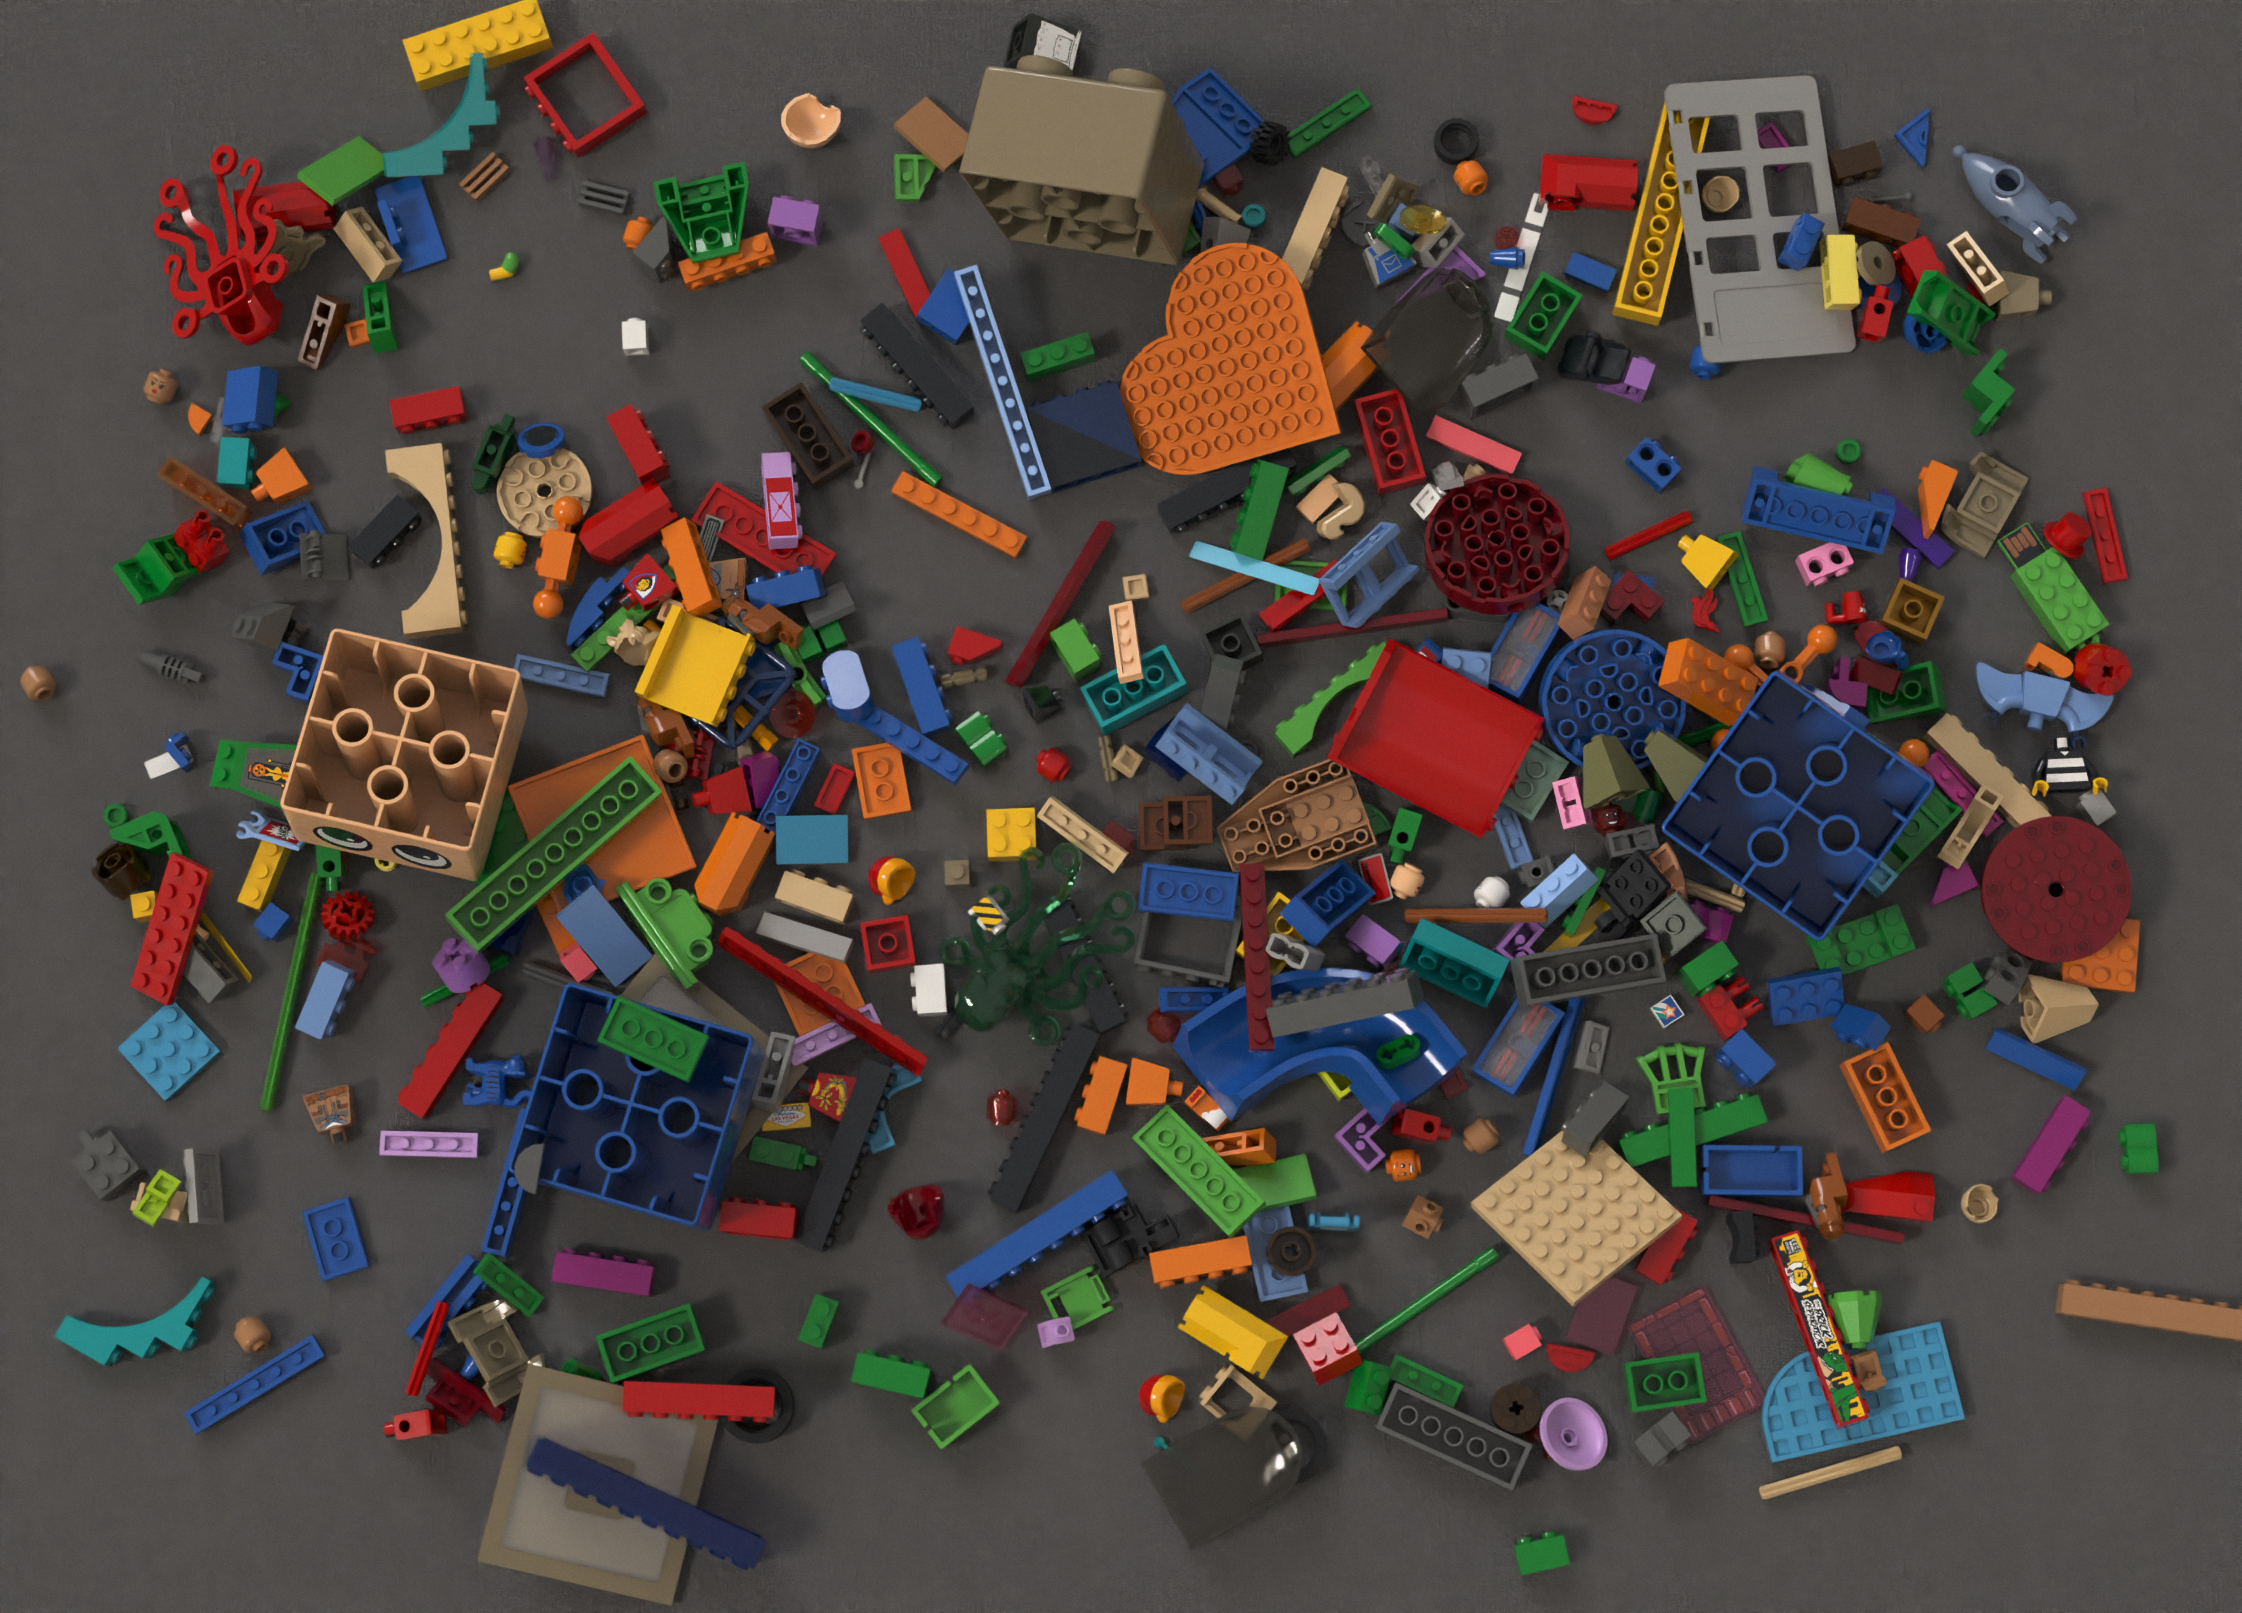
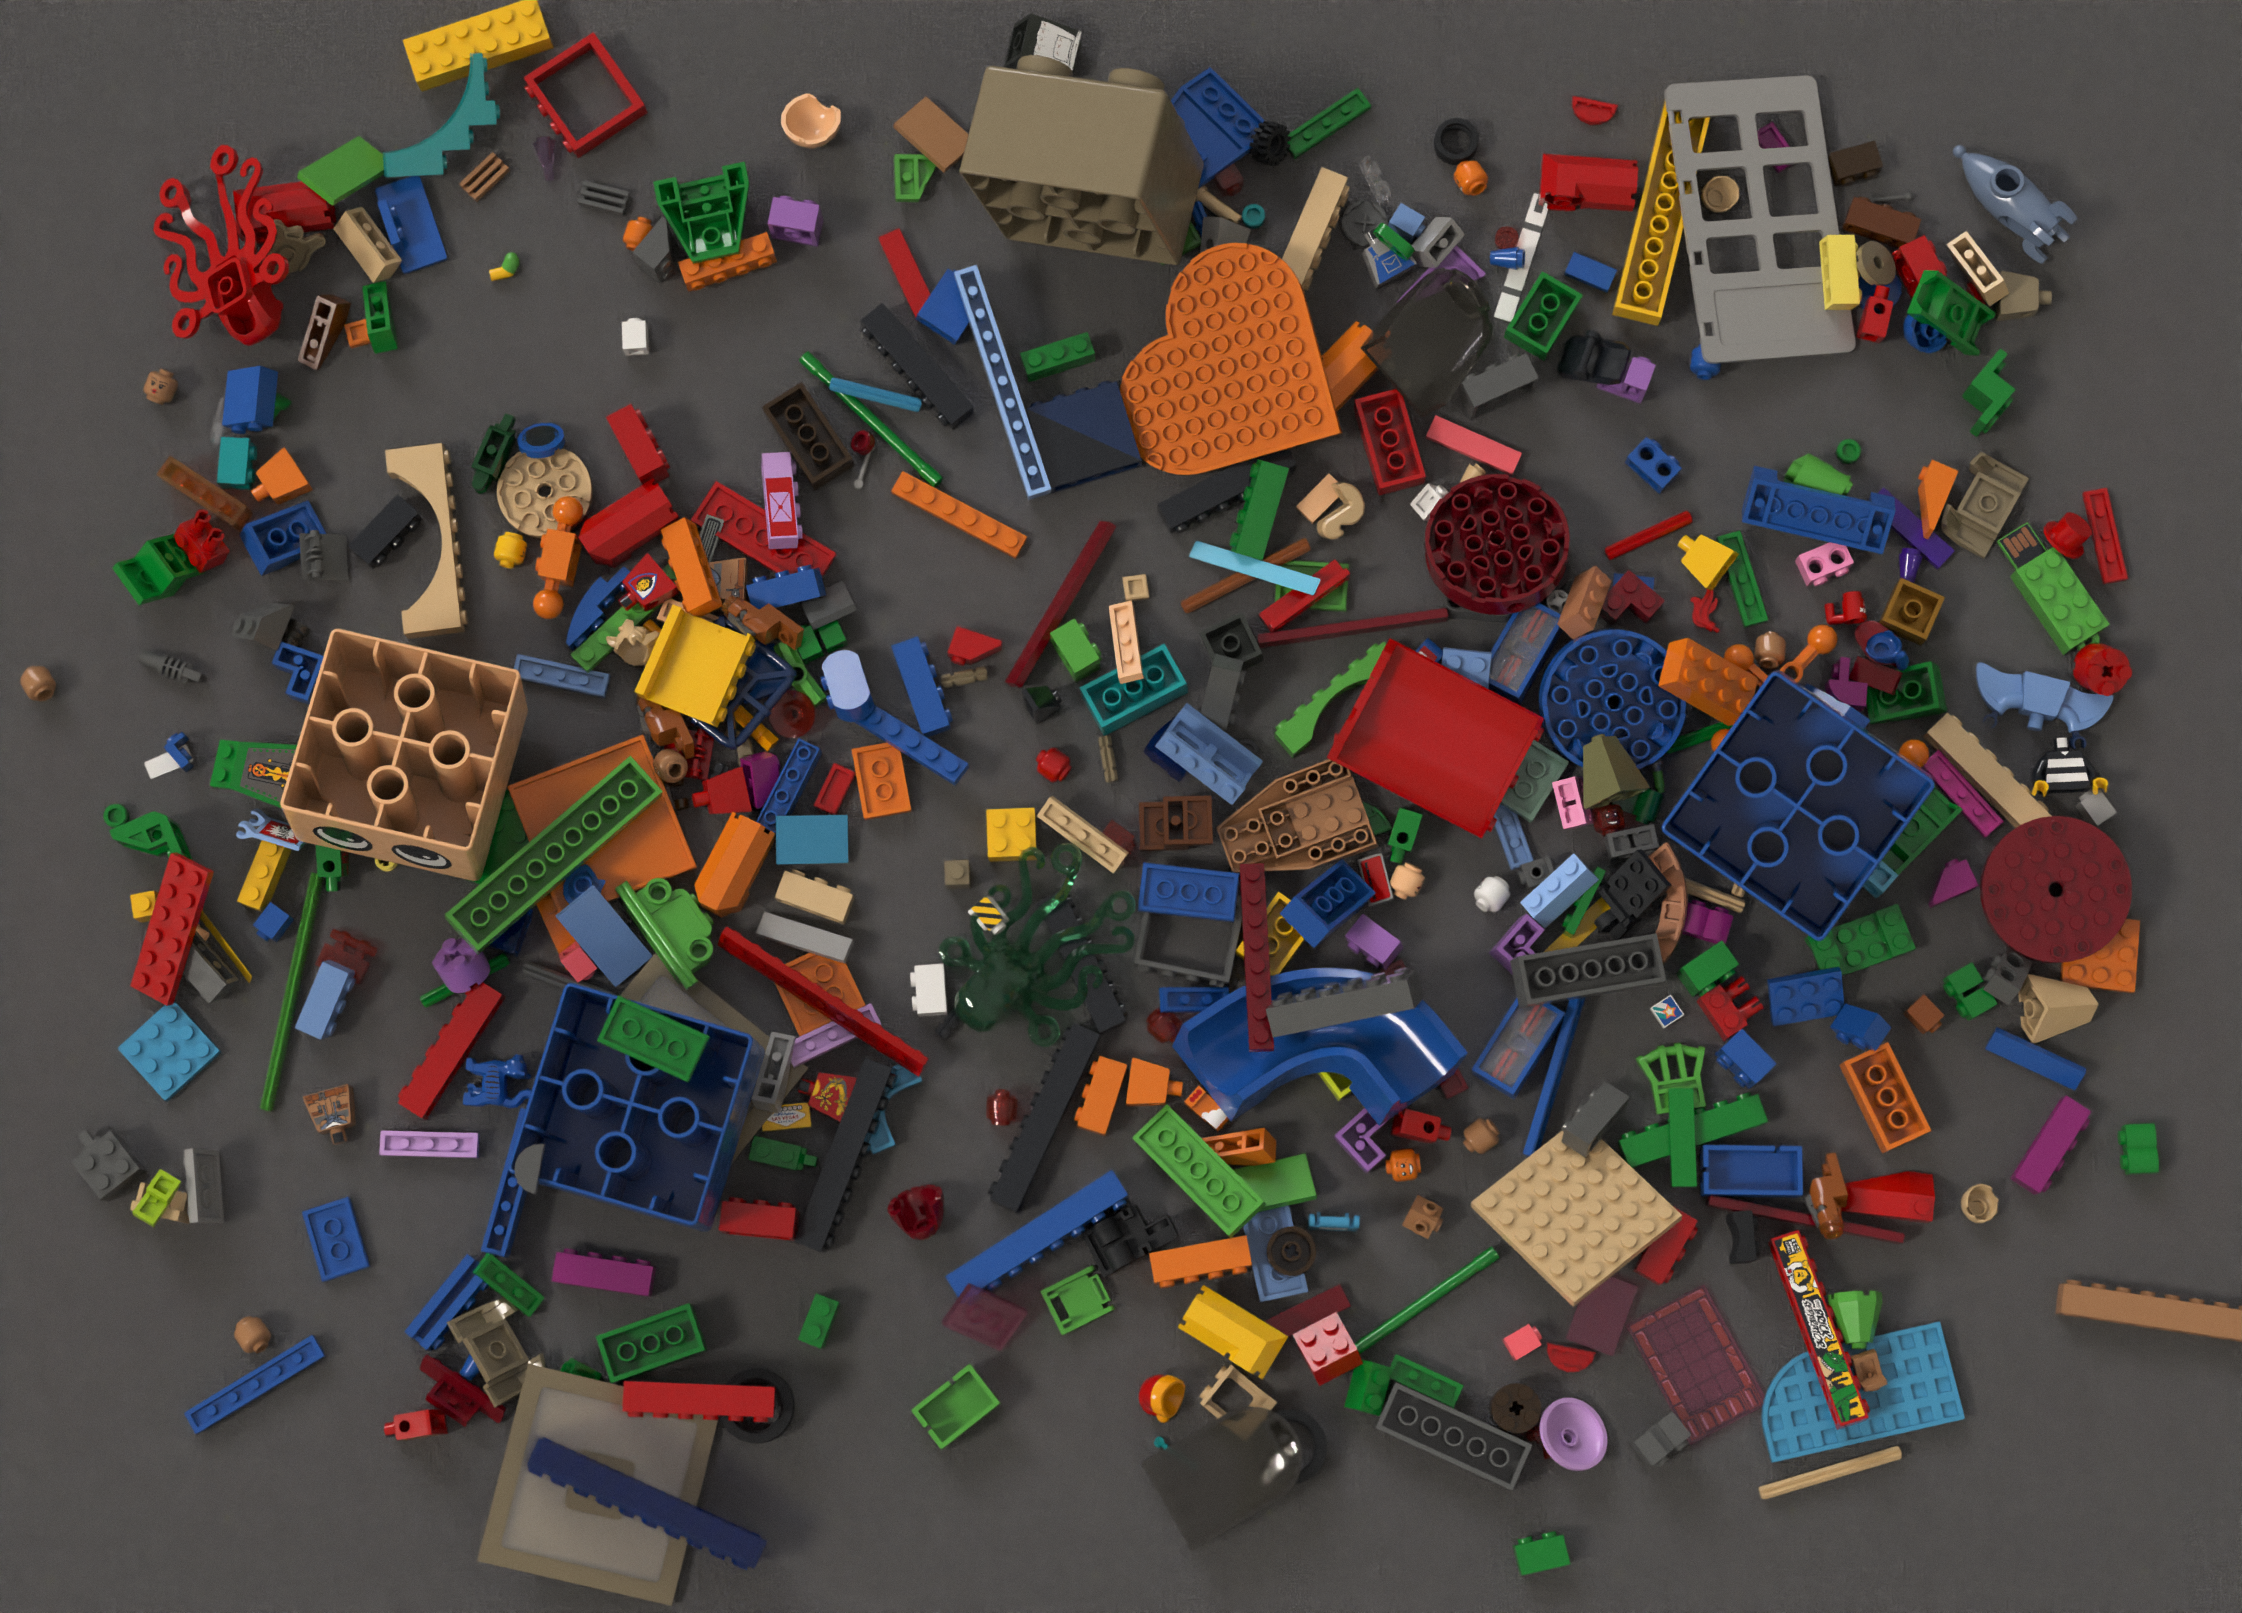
(121, 870): dark brown brick -> none
(142, 1339): teal arch -> none
(198, 418): orange tile -> none
(346, 915): red gear -> none
(427, 1348): red axle -> none
(428, 410): red brick -> none
(888, 944): red brick -> none
(891, 878): light orange piece -> none
(892, 1374): green brick -> none
(981, 739): green brick -> none
(1055, 1332): lavender bracket -> none
(1127, 761): tan tile -> none
(1294, 952): light grey brick -> none
(1316, 471): green plate -> none
(1356, 564): medium blue window -> none
(1393, 191): dark tan tile -> none
(1398, 1052): green beam -> none
(1422, 219): clear yellow dish -> none
(1447, 476): light grey hinge -> none
(1454, 963): teal brick -> none
(1477, 915): dark orange axle -> none
(1589, 1046): light grey slope -> none
(1664, 1382): green brick -> none
(1674, 761): olive slope -> none
(1674, 923): pearl dark grey tile -> none
(1801, 242): blue brick -> none
(1914, 137): blue tile -> none
(1970, 826): tan arch -> none
(2049, 661): orange leg -> none

